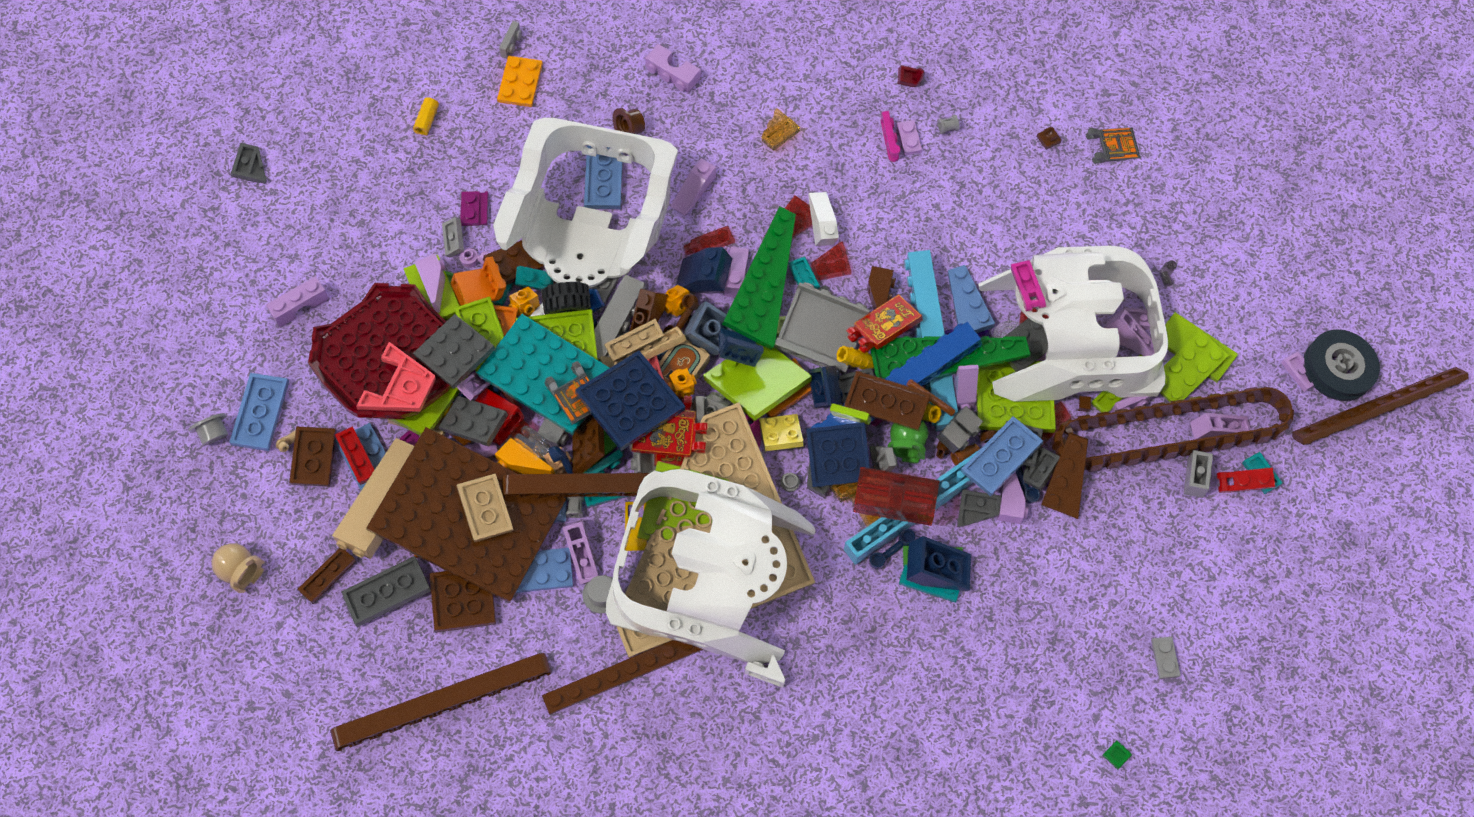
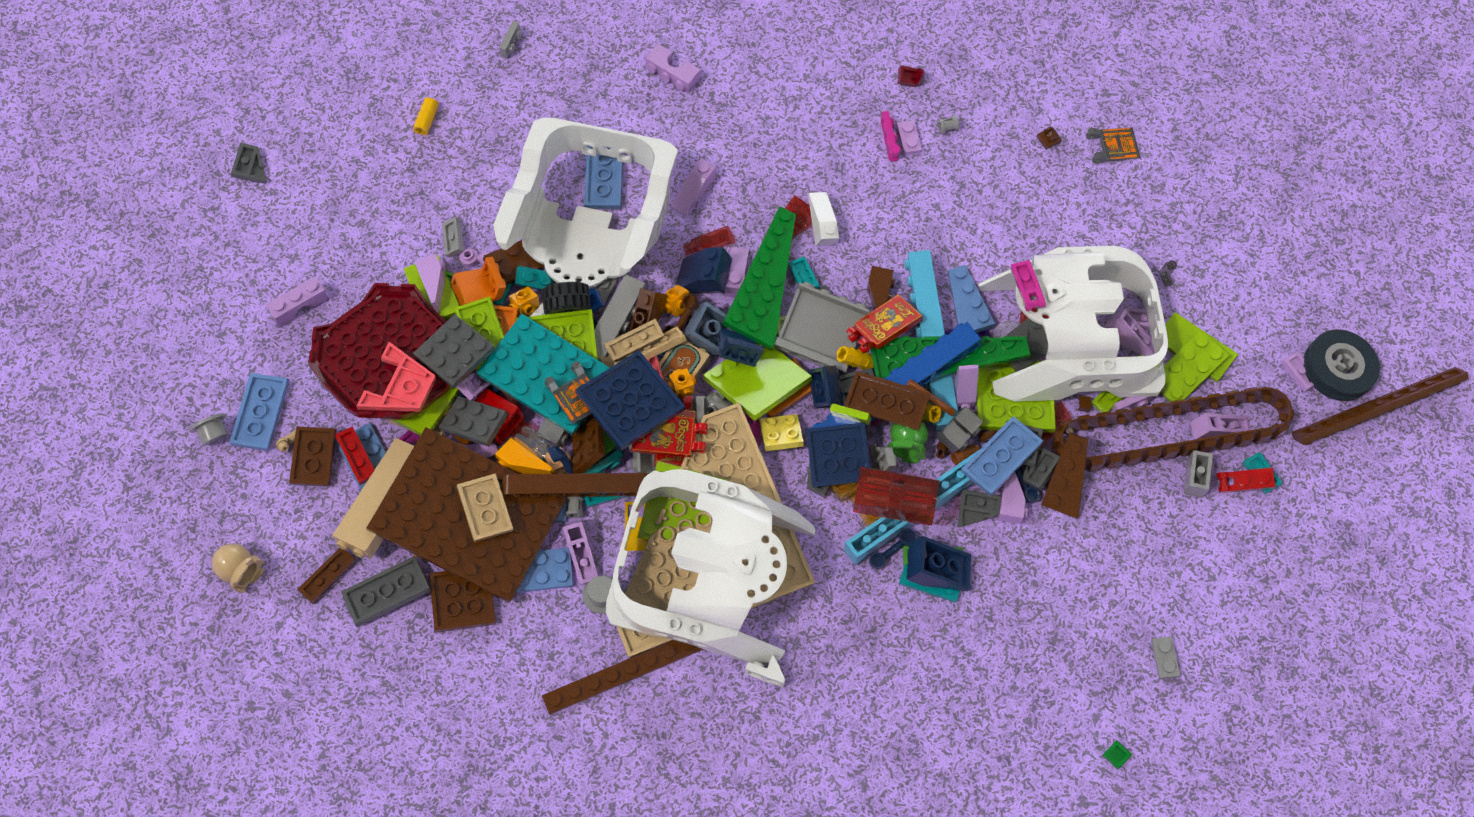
(441, 700): reddish brown beam -> none
(474, 208): magenta plate -> none
(519, 81): light orange plate -> none
(628, 121): reddish brown piece -> none
(779, 130): clear yellow wing -> none
(790, 482): light grey plate -> none
(832, 263): clear red wing -> none

